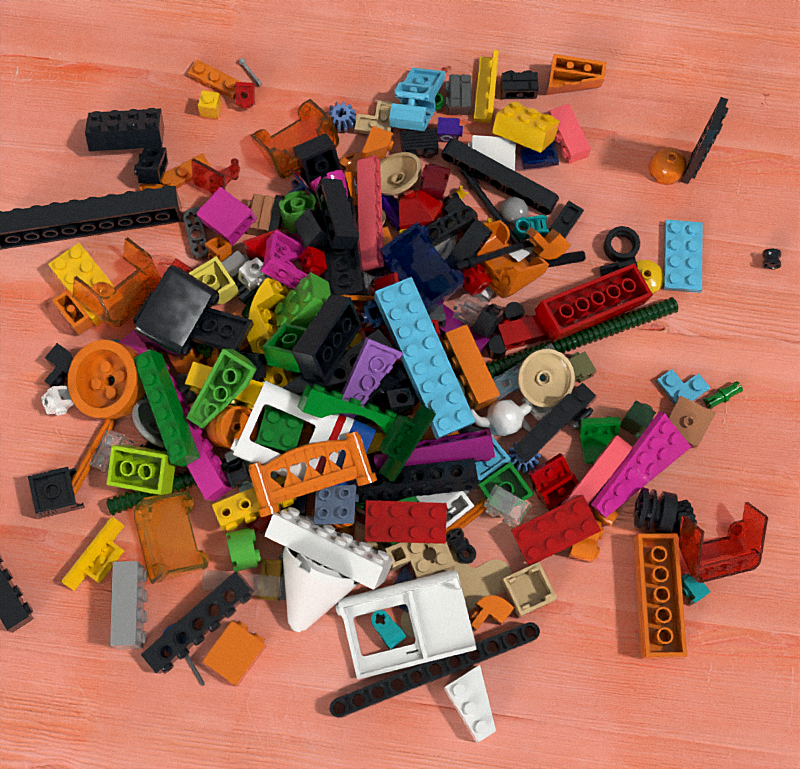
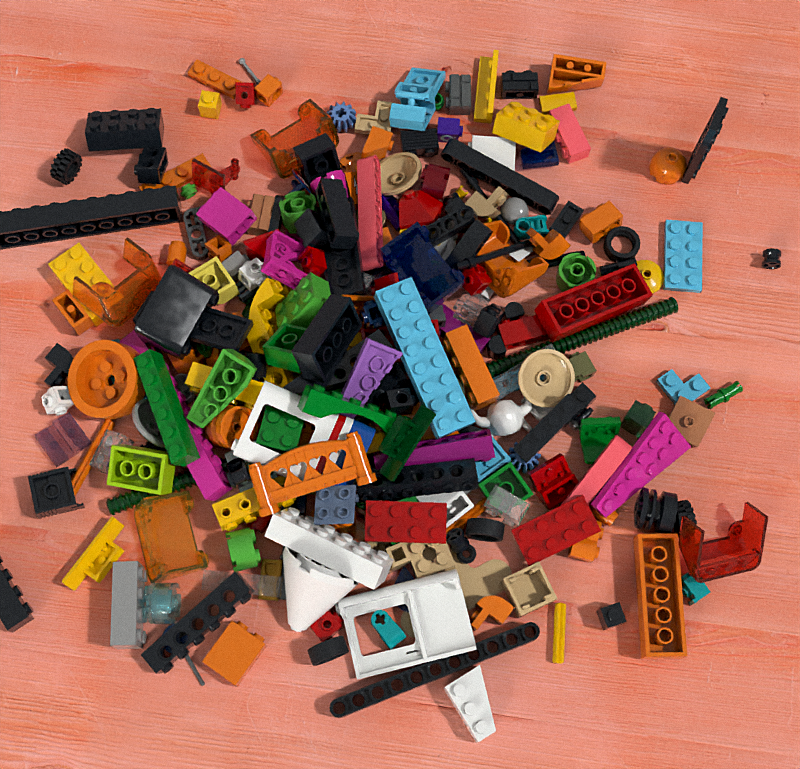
(62, 439): none -> slope
(66, 166): none -> black tyre
(162, 603): none -> clear light blue brick
(176, 250): none -> orange brick
(188, 191): none -> bright green plate
(269, 90): none -> orange brick
(327, 626): none -> red brick
(328, 650): none -> black tyre
(485, 529): none -> black tyre
(487, 207): none -> tan brick
(553, 101): none -> yellow tile
(559, 633): none -> yellow axle
(575, 271): none -> bright green brick
(600, 221): none -> orange brick
(611, 616): none -> black brick

